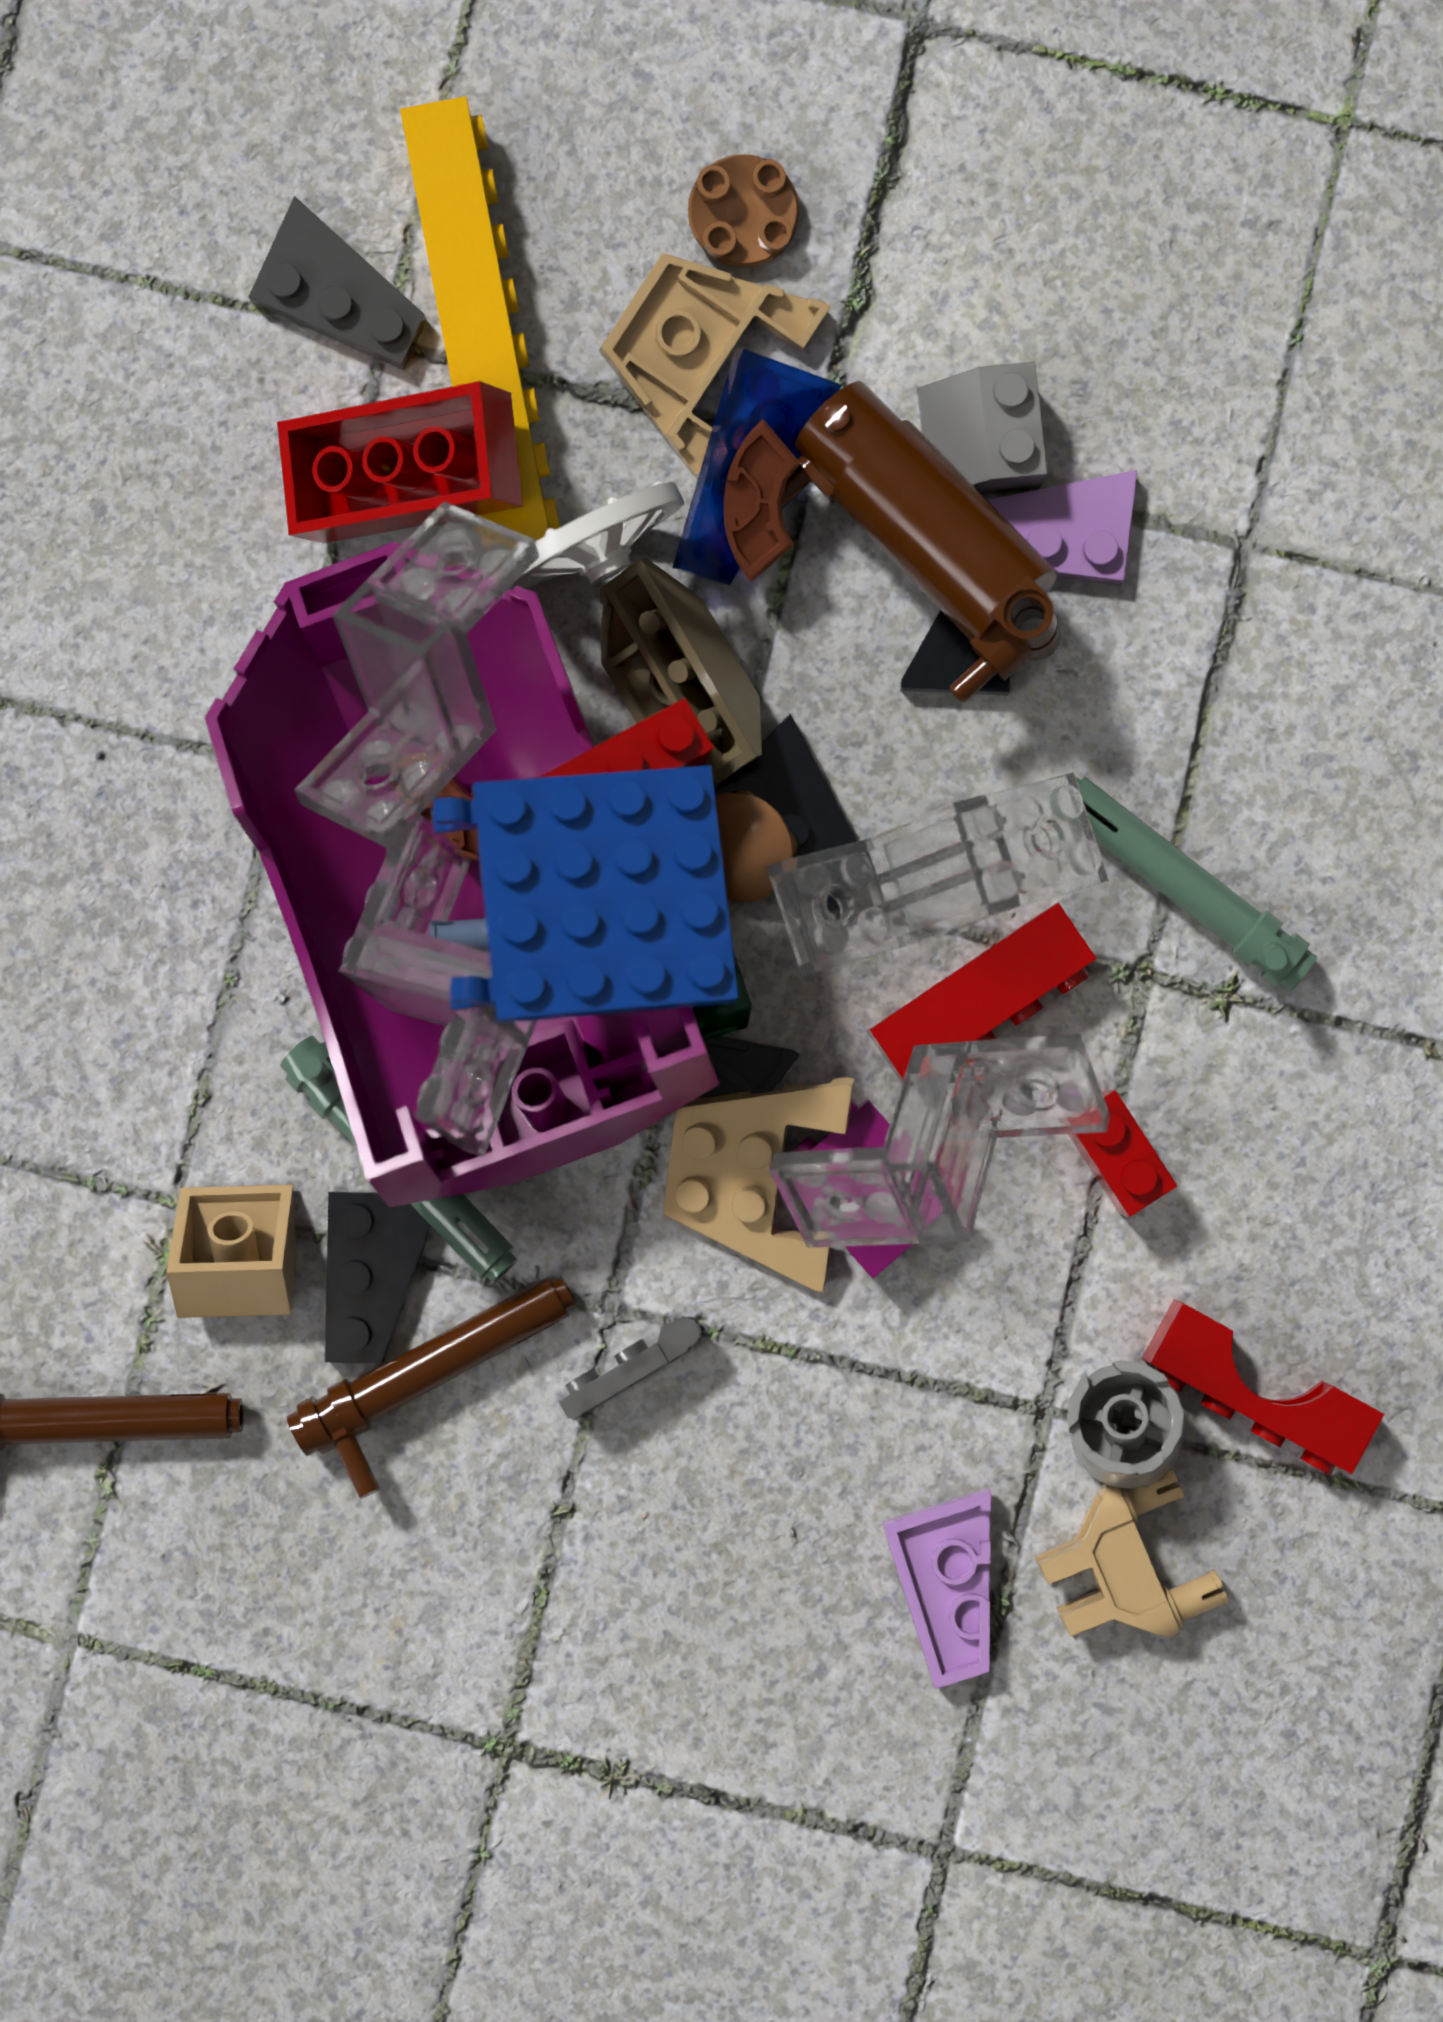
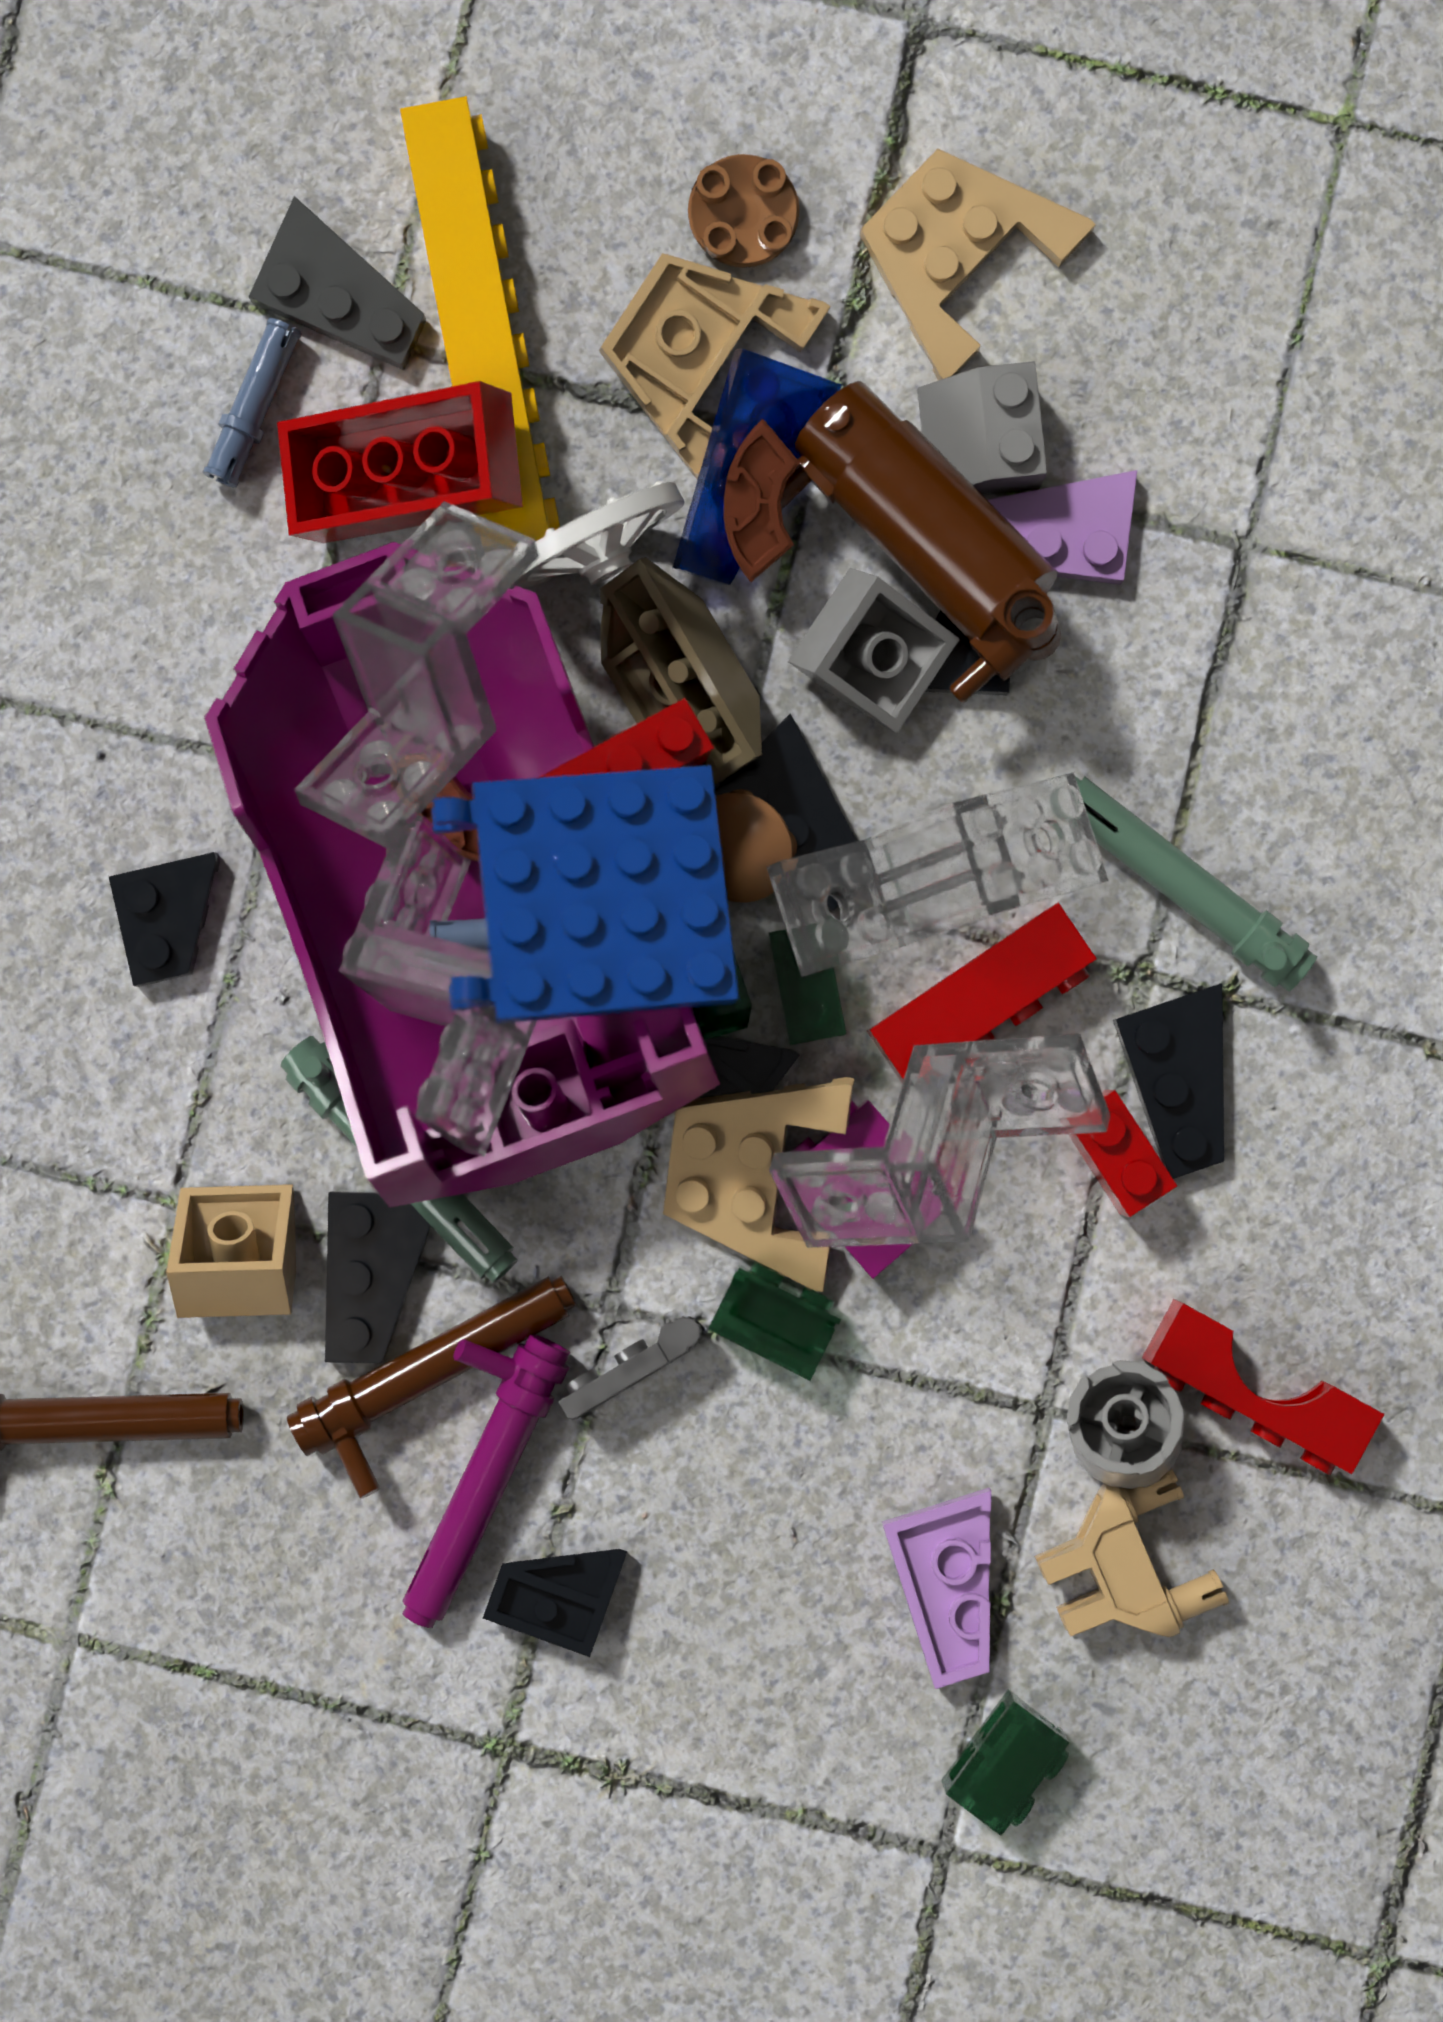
(163, 916): none -> black wing
(243, 423): none -> sand blue pin
(522, 1400): none -> magenta cylinder
(557, 1597): none -> black wing
(775, 1320): none -> clear green hinge
(807, 1003): none -> clear green hinge
(873, 649): none -> light grey slope
(943, 230): none -> tan wing
(1006, 1764): none -> clear green hinge
(1179, 1076): none -> black wing

